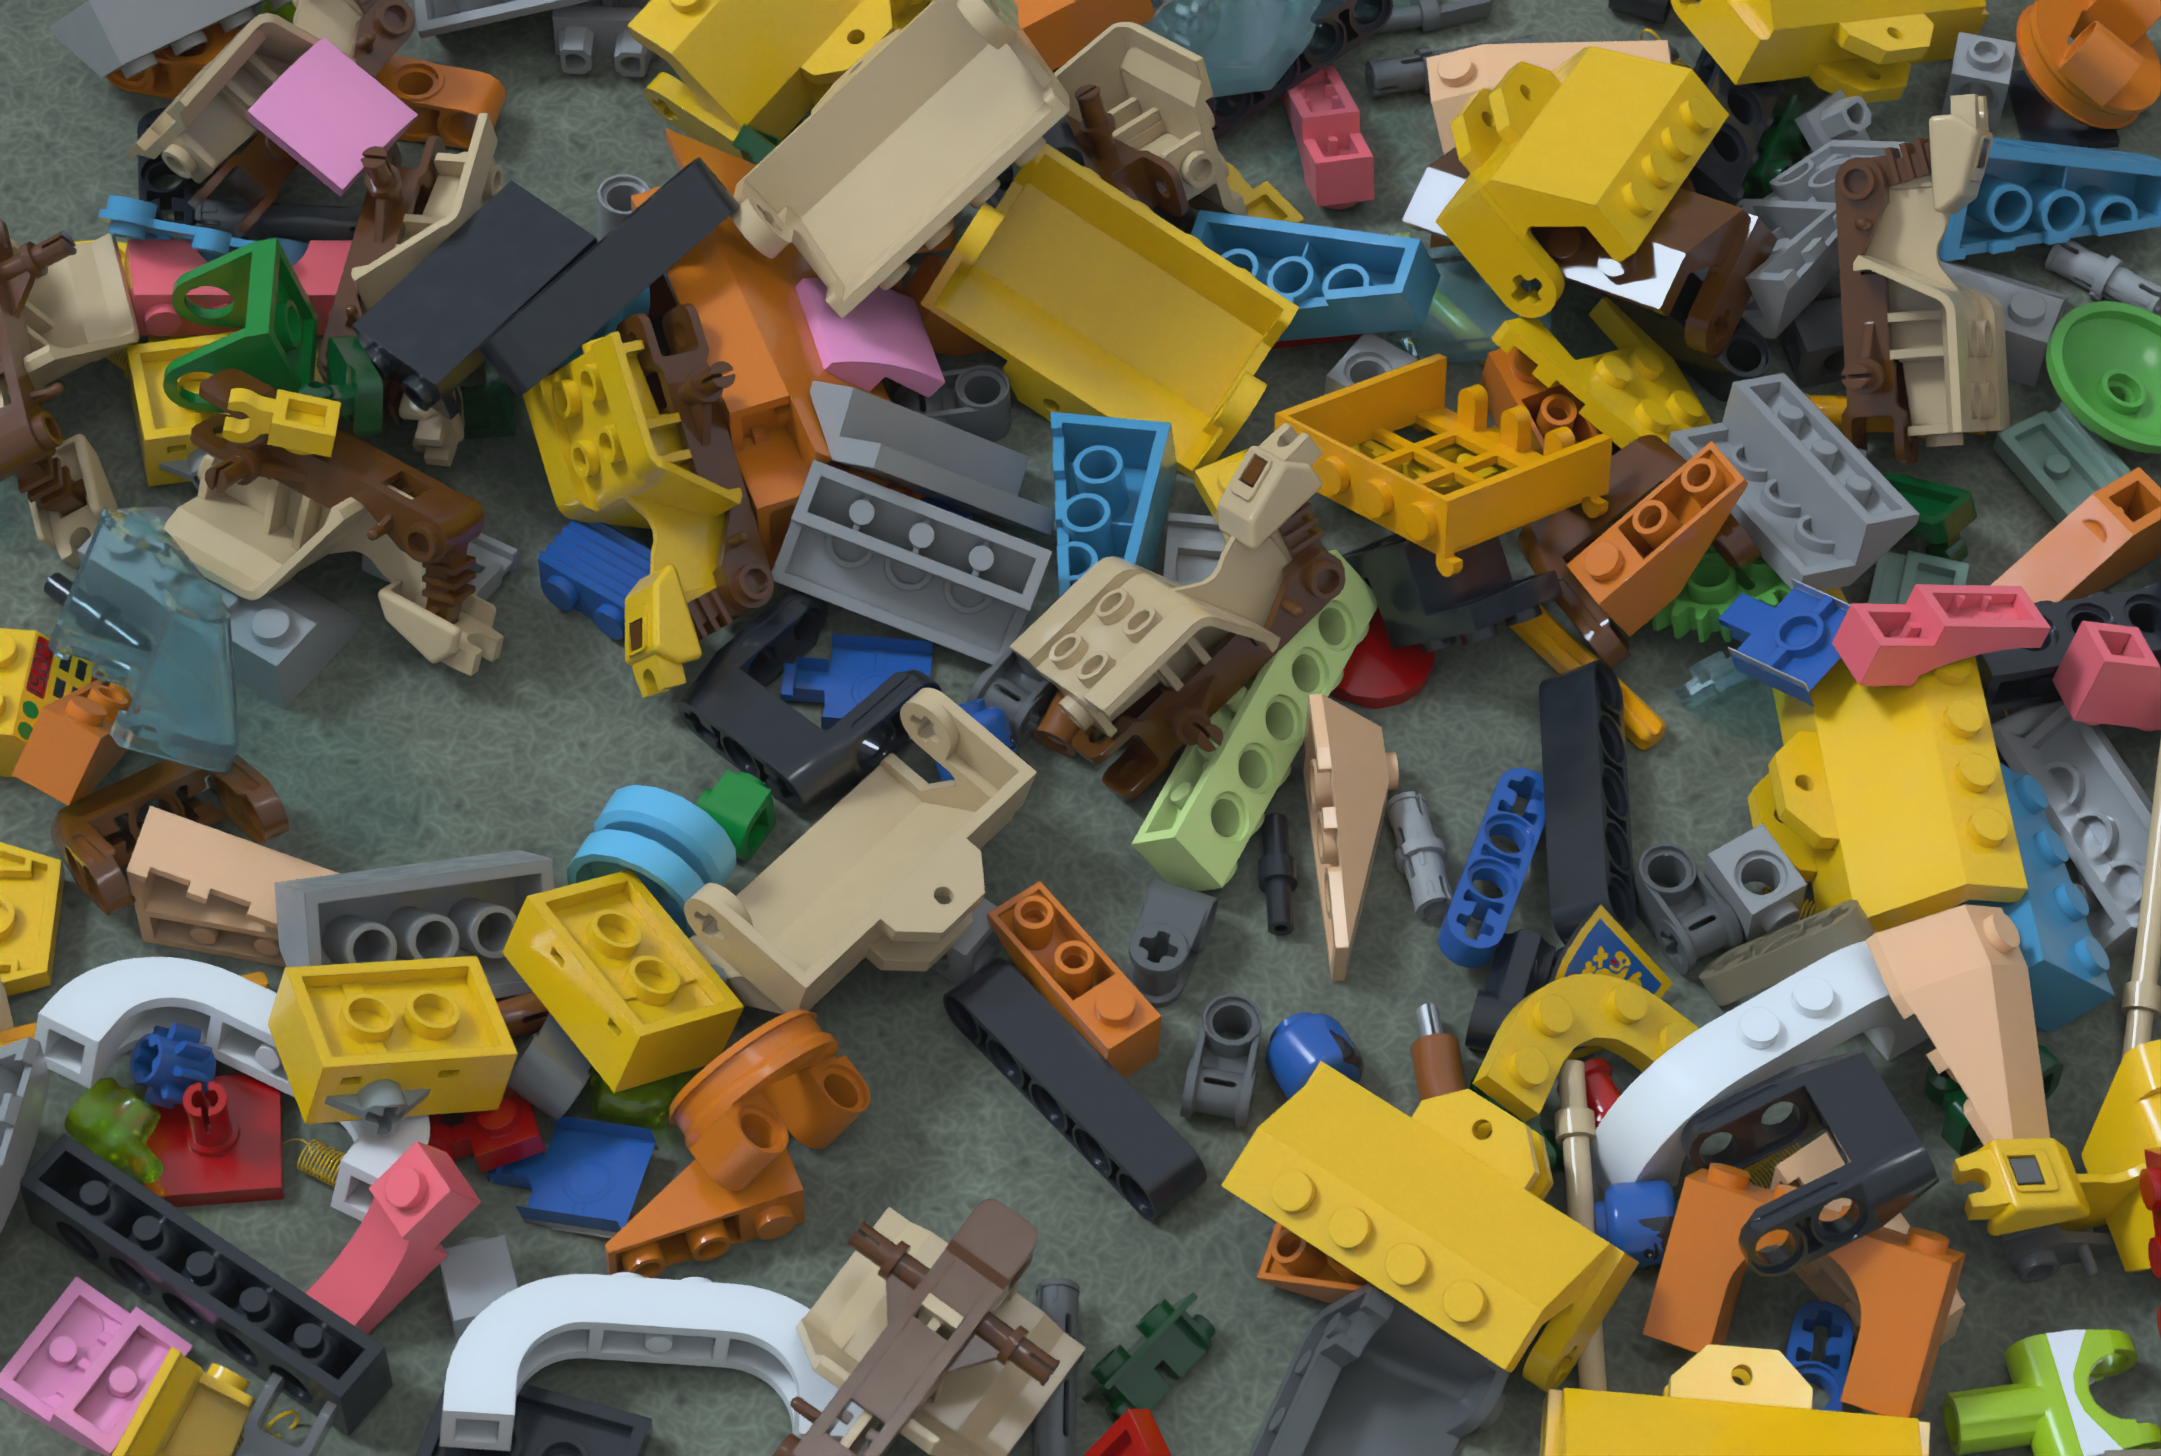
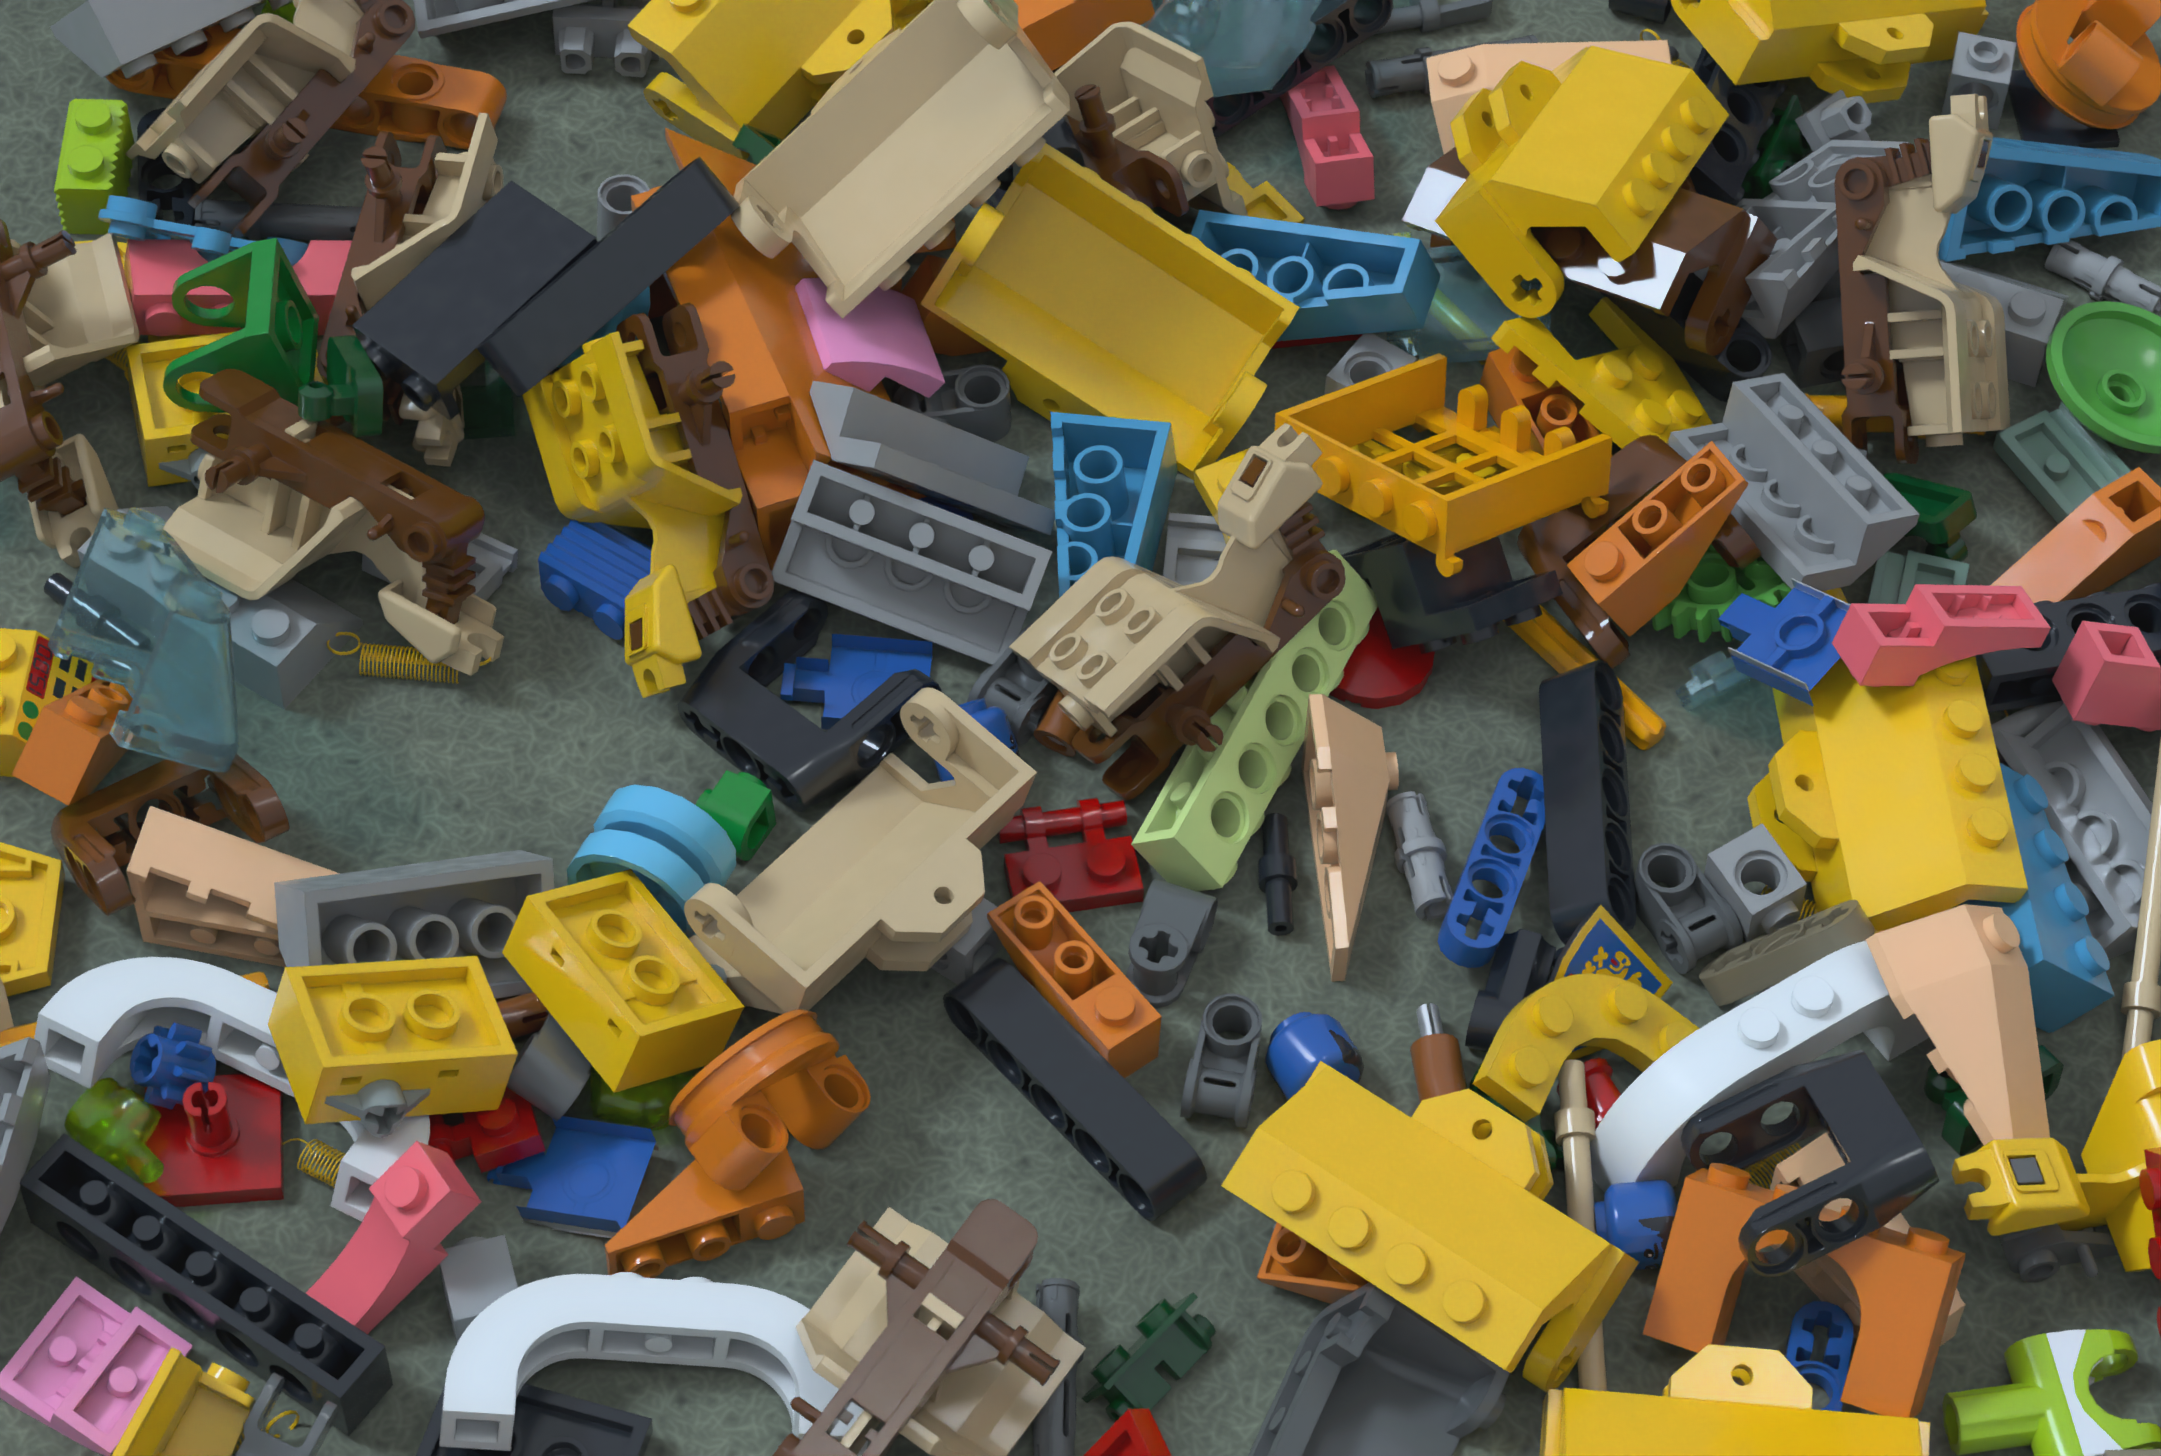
(92, 163): none -> lime brick
(292, 420): yellow plate -> none
(329, 114): bright pink slope -> none
(396, 659): none -> yellow piece
(1079, 874): none -> red plate

